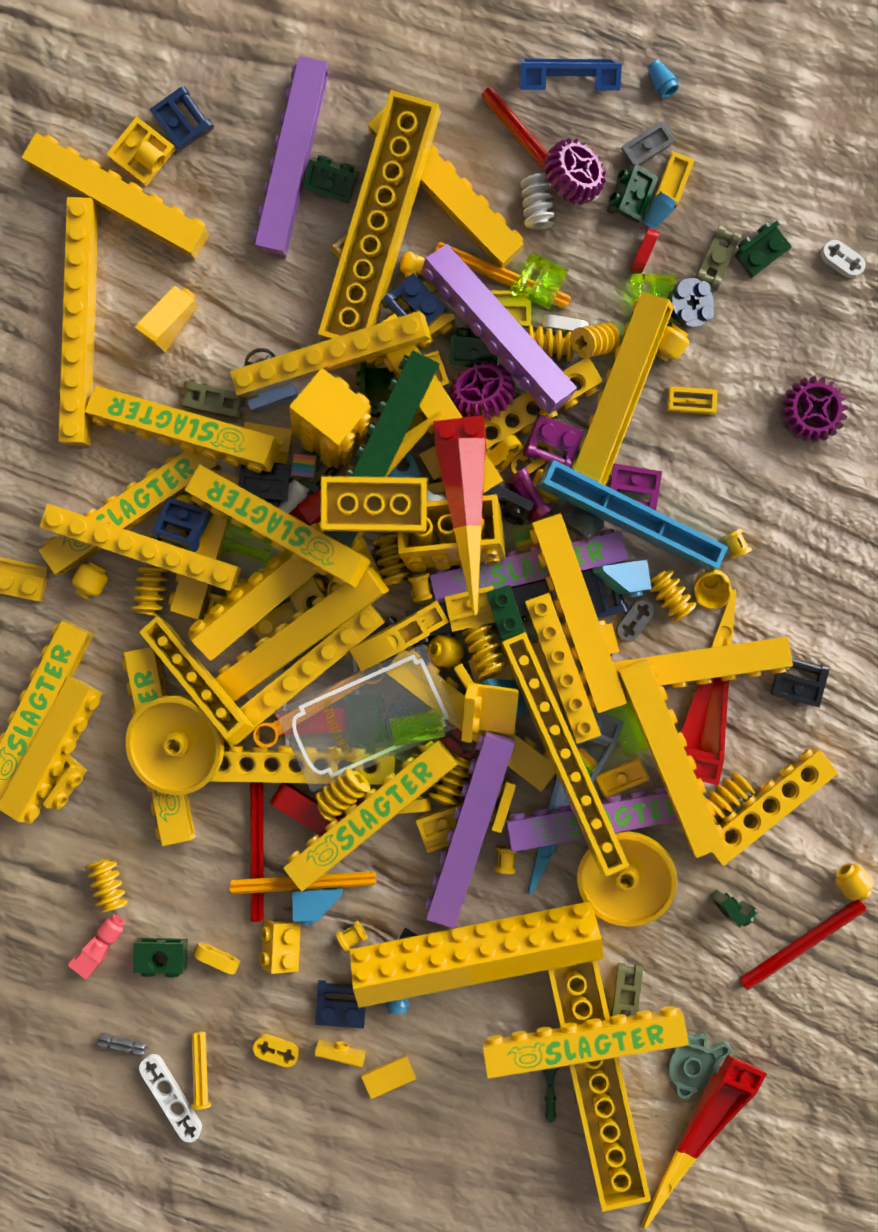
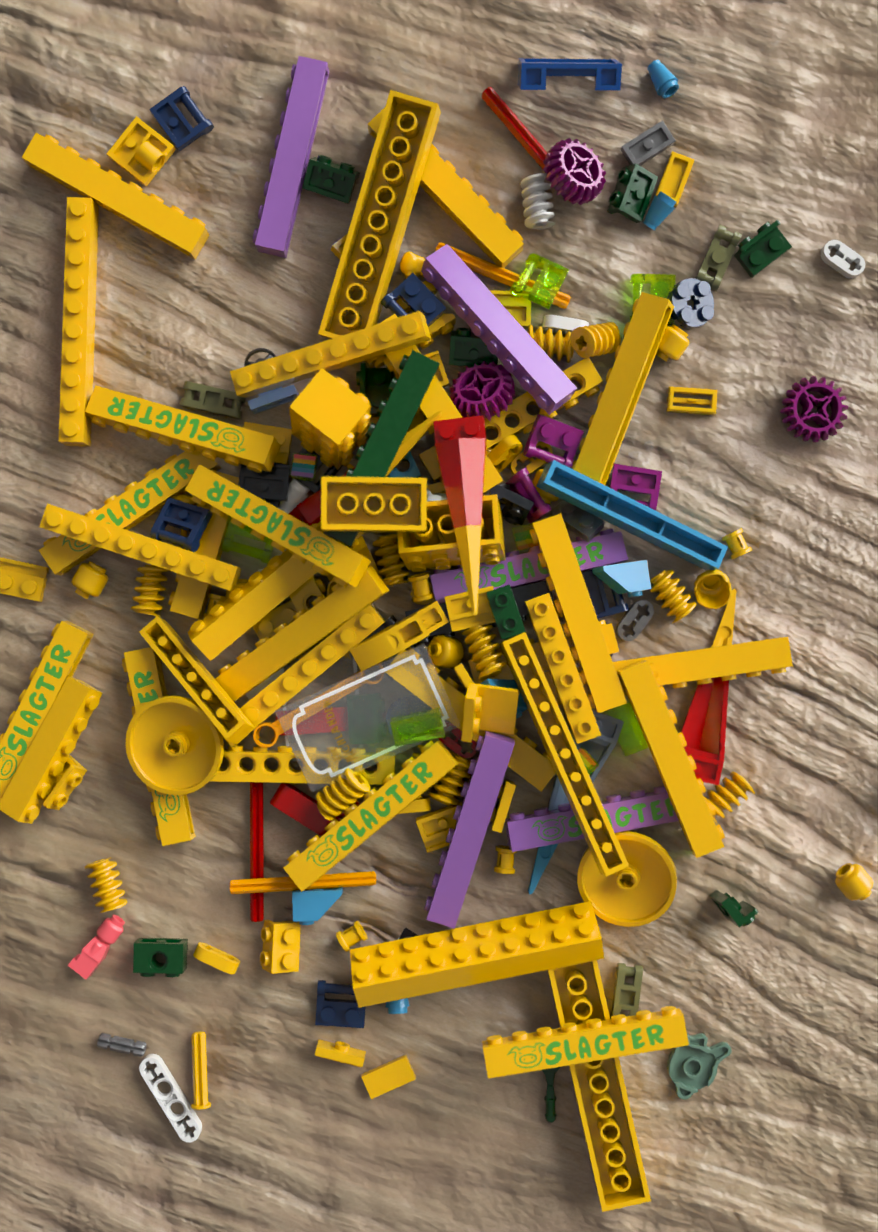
(168, 318): yellow slope -> none
(273, 1055): yellow beam -> none
(622, 777): yellow plate -> none
(645, 251): red beam -> none
(722, 1099): red plate -> none
(799, 688): black plate -> none
(802, 944): red axle -> none
(820, 773): yellow brick -> none

